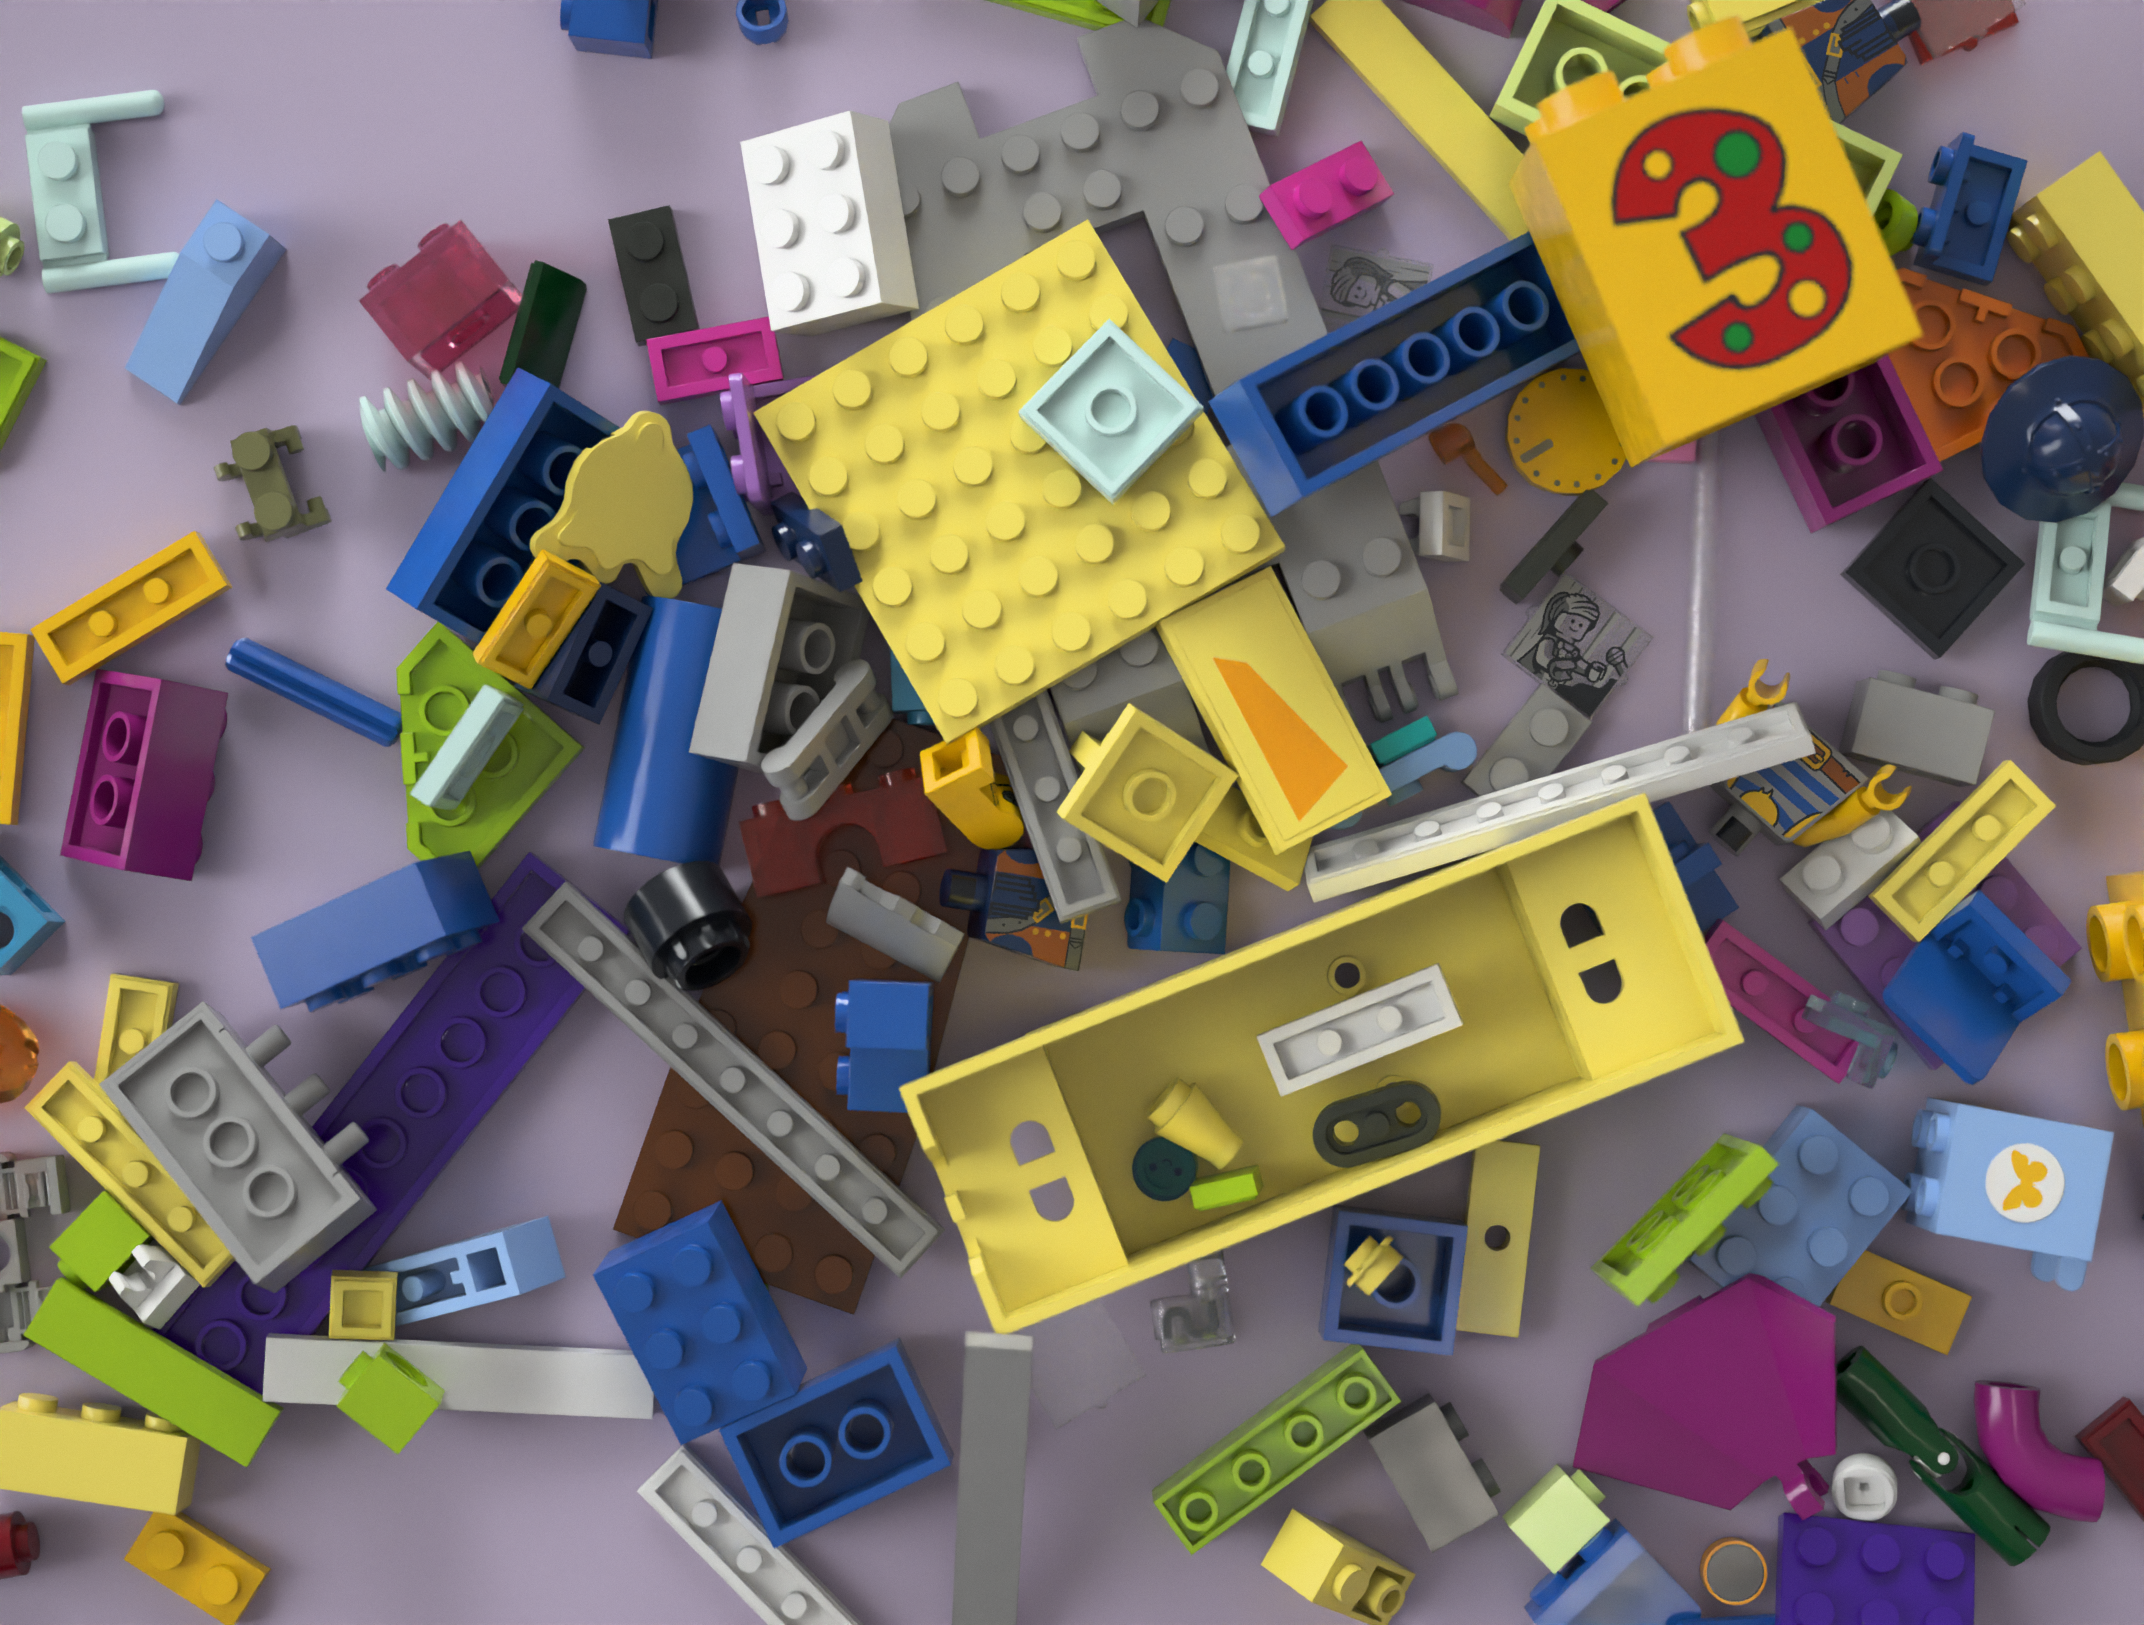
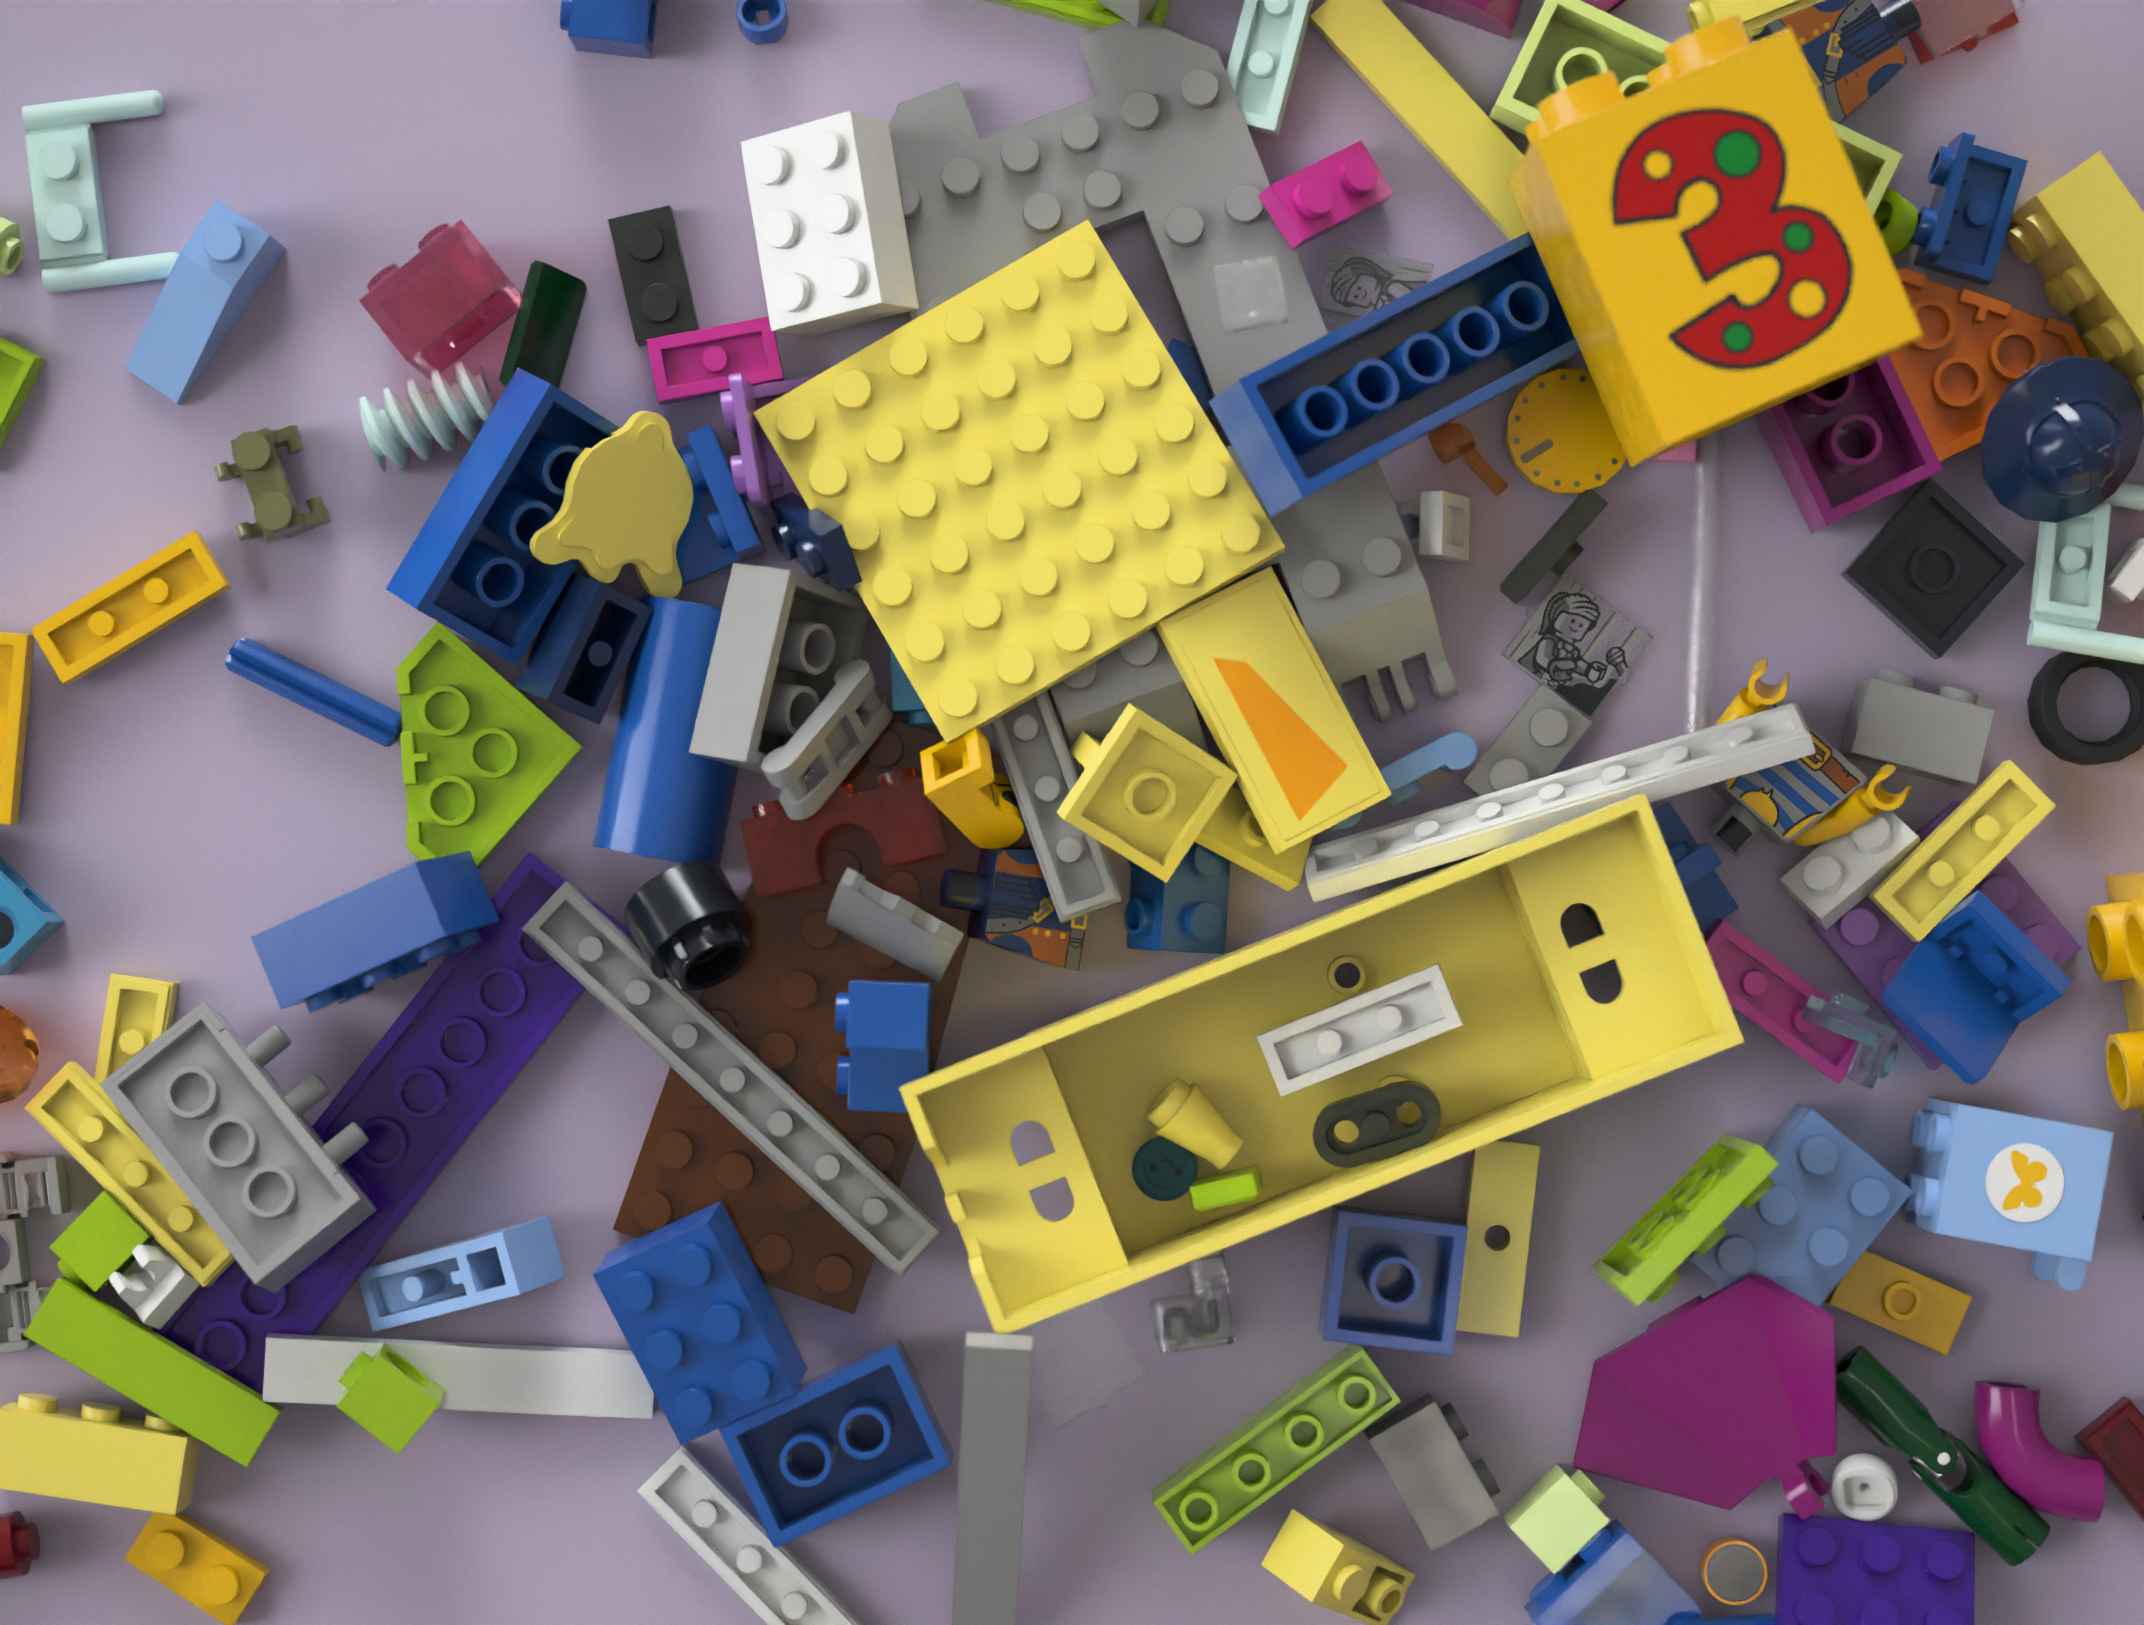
(144, 774): magenta slope -> none
(363, 1305): light yellow tile -> none
(468, 749): light aqua tile -> none
(536, 619): yellow plate -> none
(1111, 411): light aqua tile -> none
(1372, 1264): light yellow plate -> none
(1402, 741): teal tile -> none

